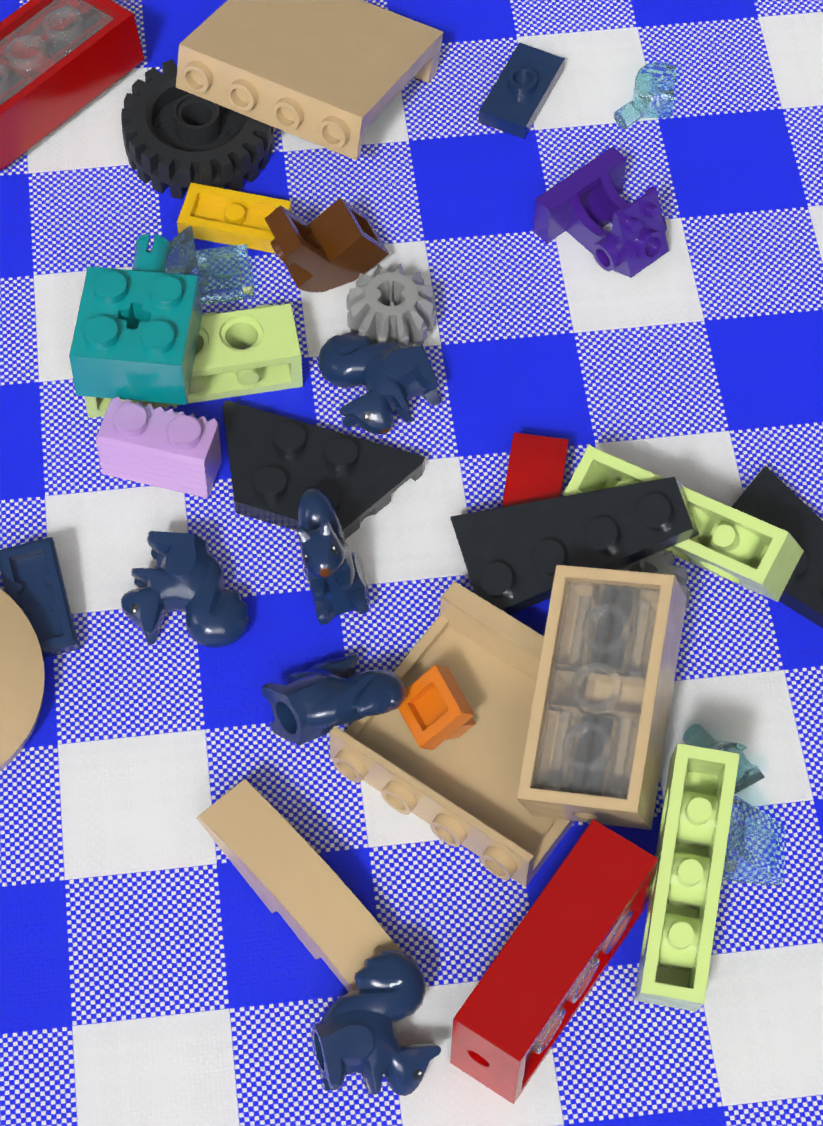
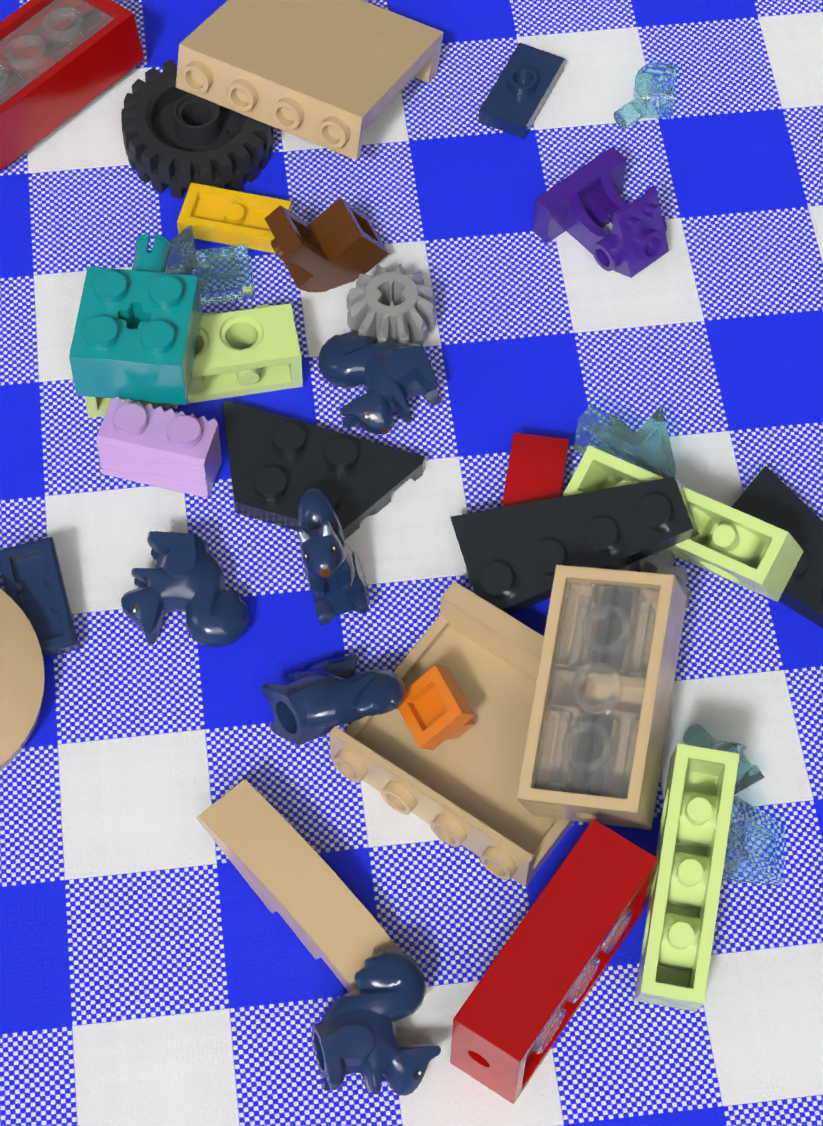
(647, 448): none -> clear light blue slope

